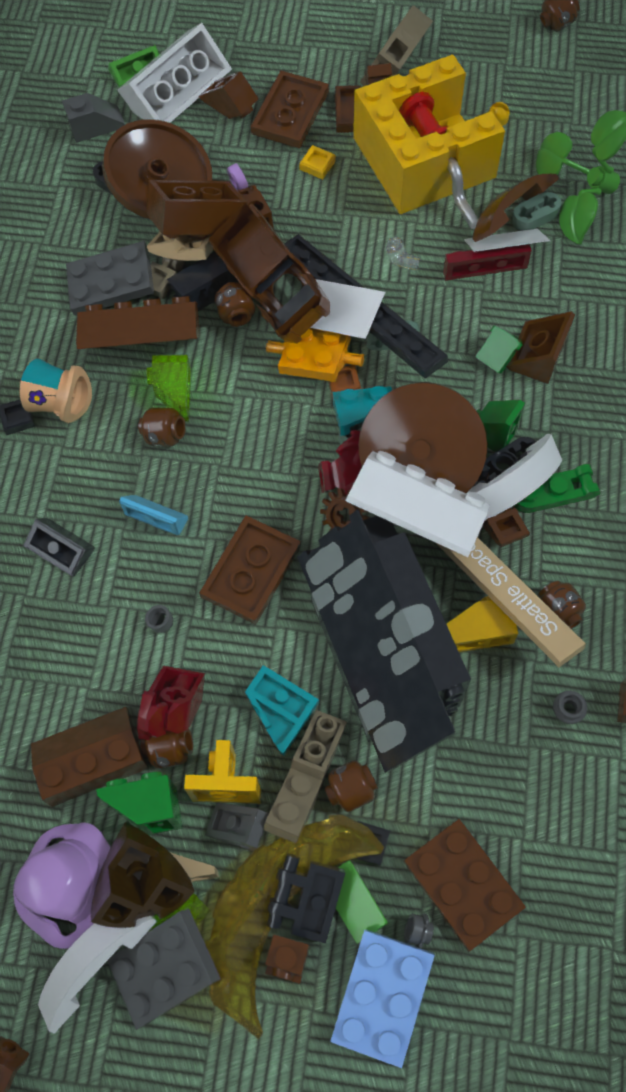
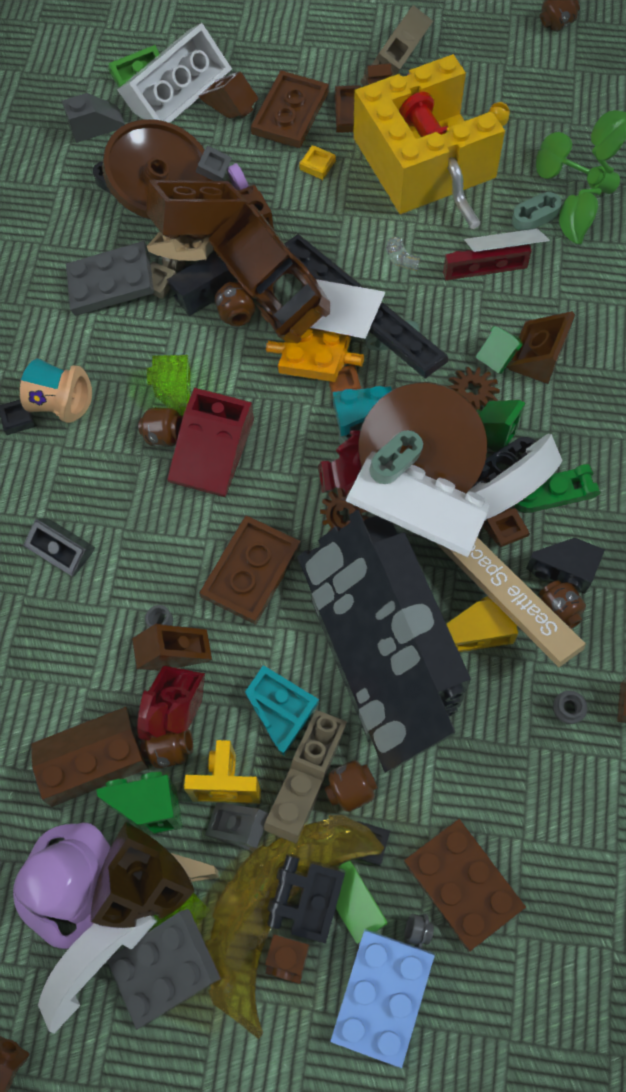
(137, 324): reddish brown slope -> none
(153, 514): medium azure slope -> none
(171, 647): none -> reddish brown slope
(210, 442): none -> dark red slope
(213, 164): none -> dark grey plate
(391, 451): none -> sand green beam
(484, 393): none -> reddish brown gear
(494, 214): reddish brown slope -> none
(567, 562): none -> black slope

